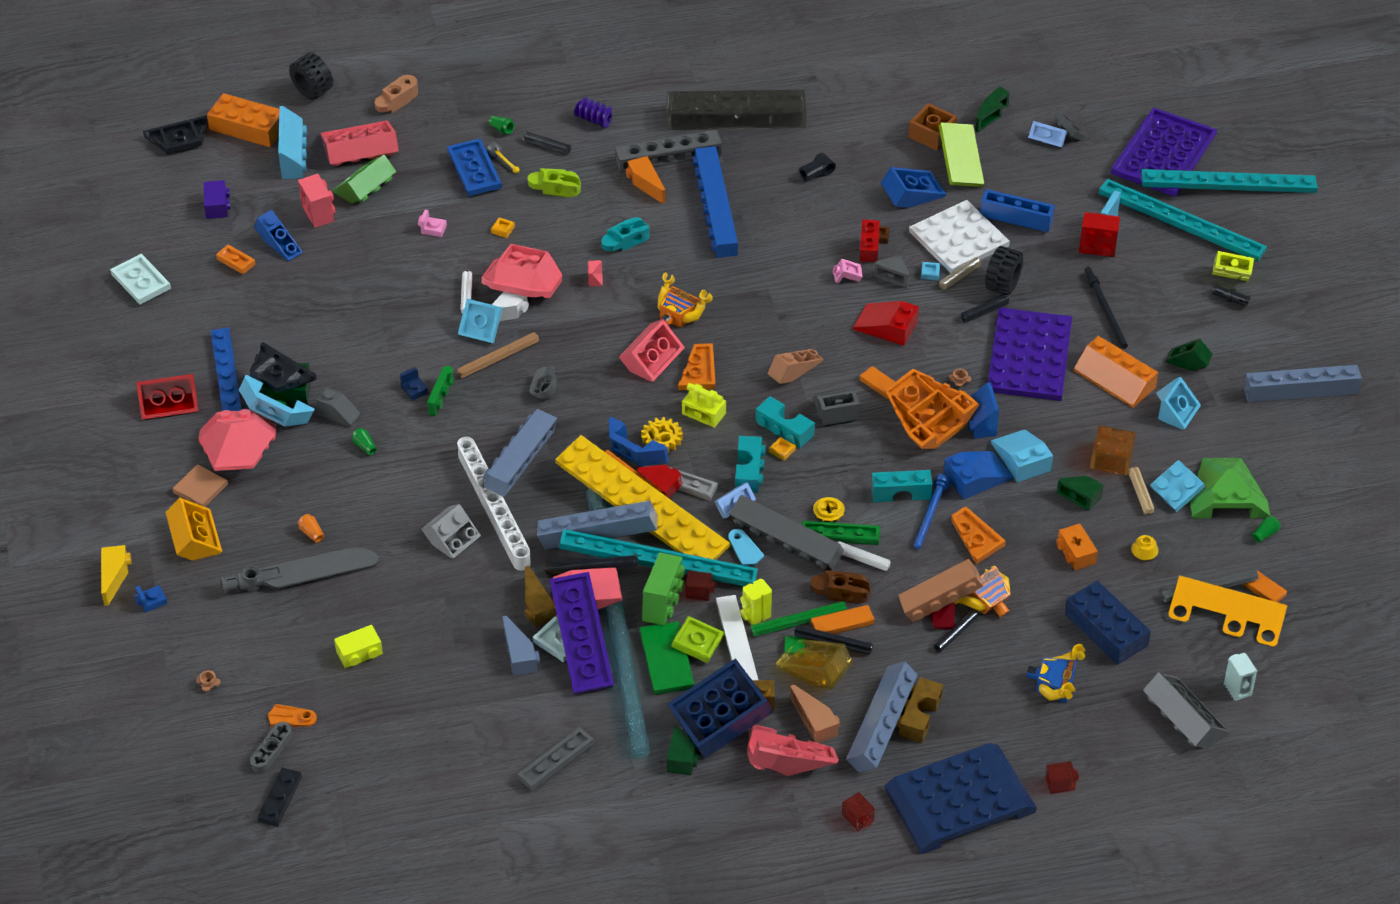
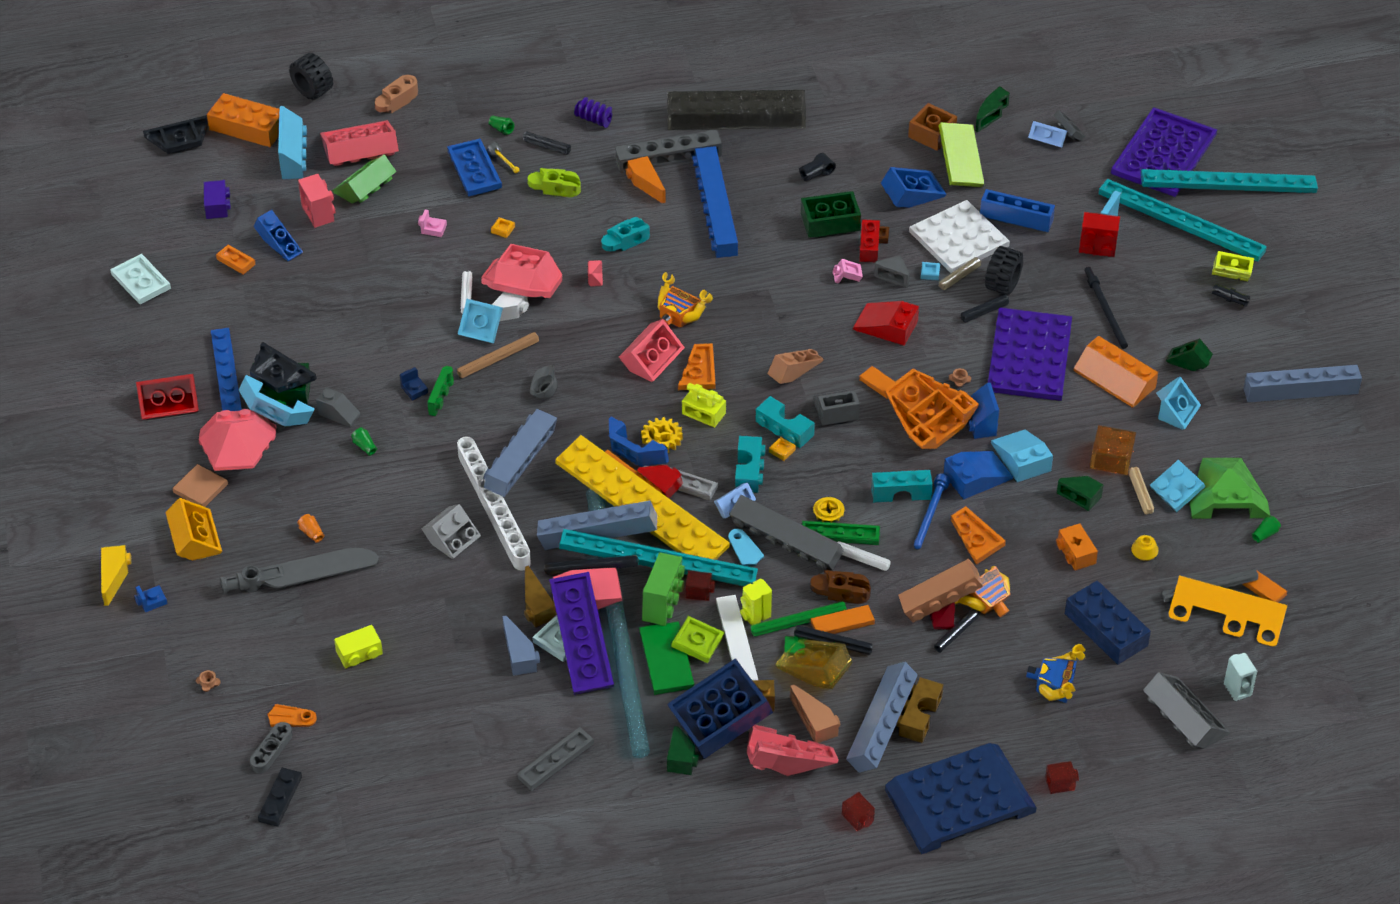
(830, 214): none -> dark green brick

